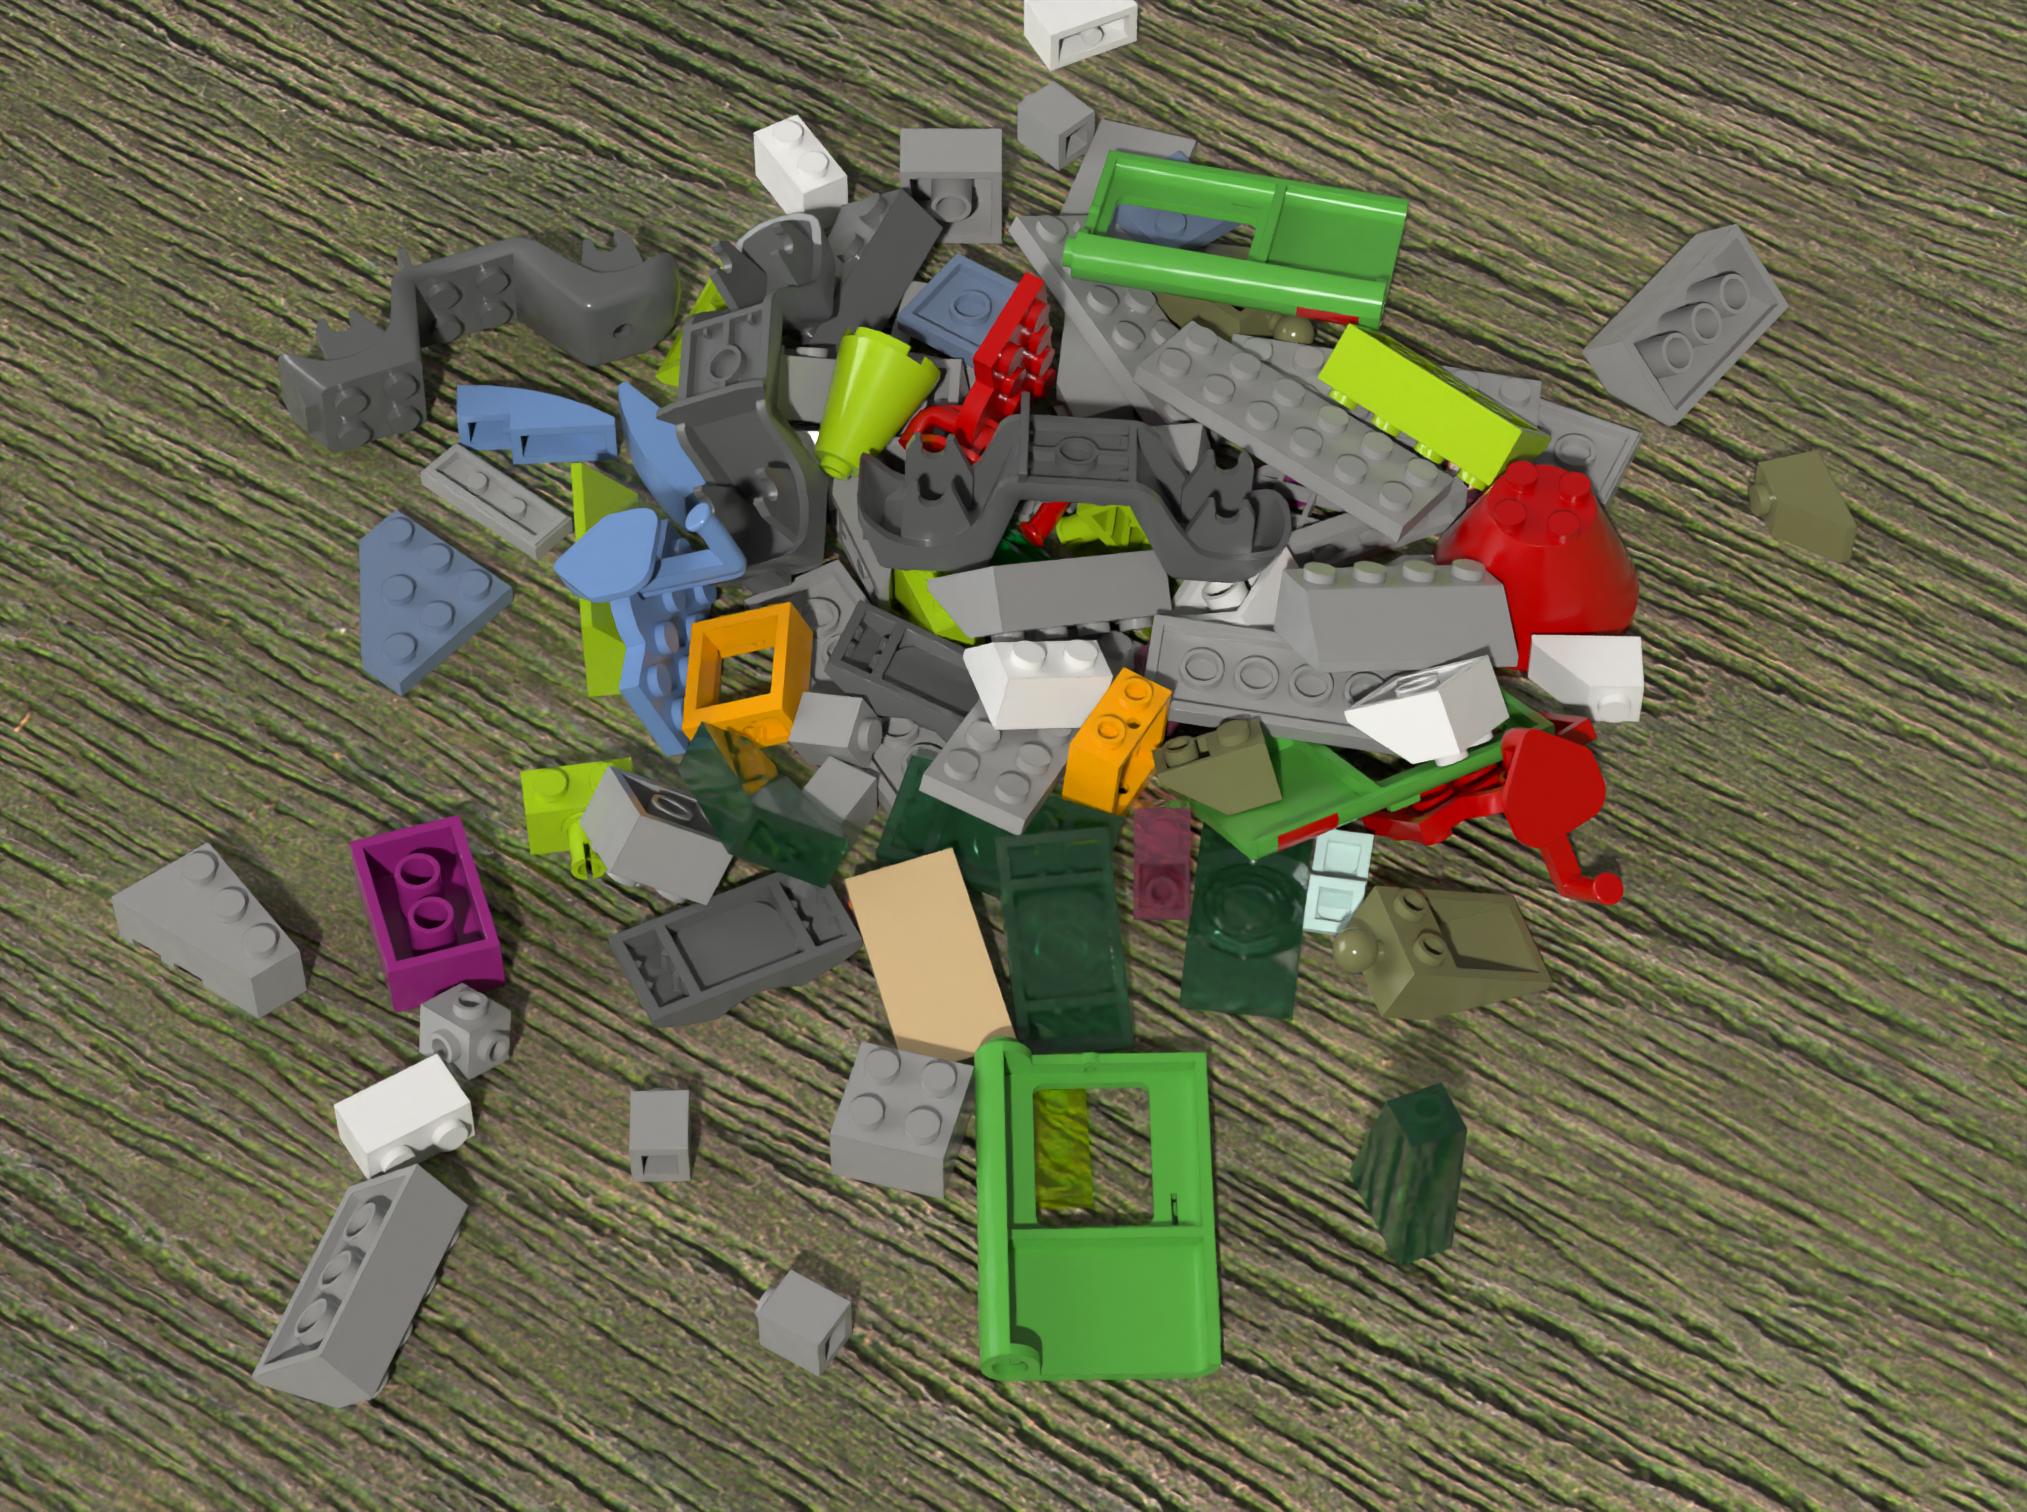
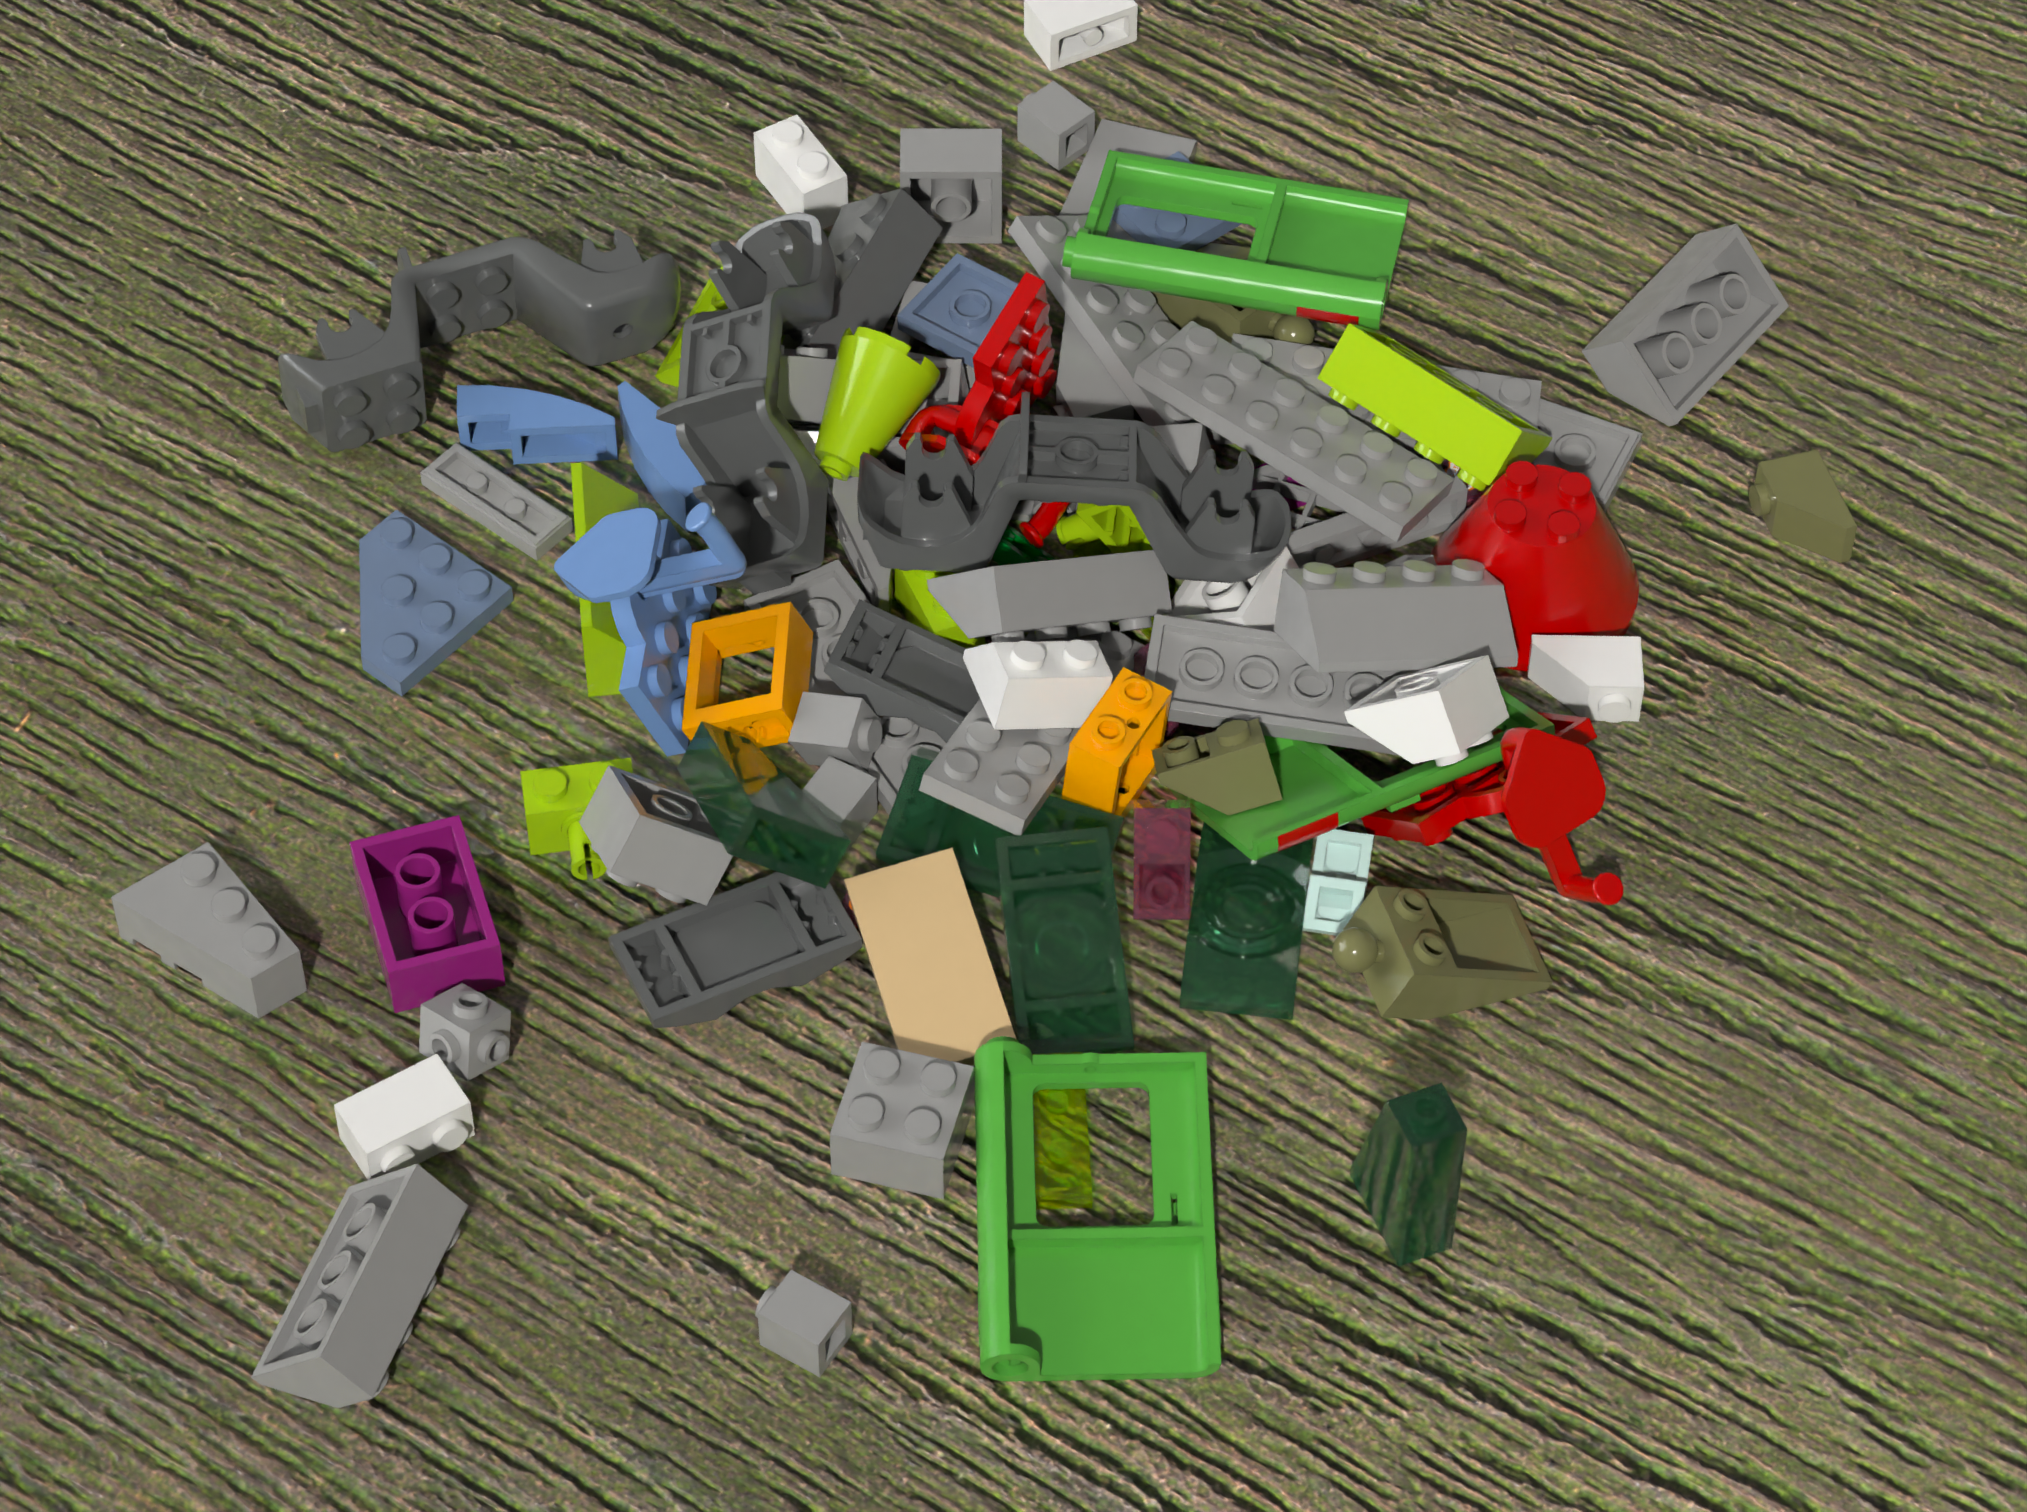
(660, 1135): light grey brick -> none

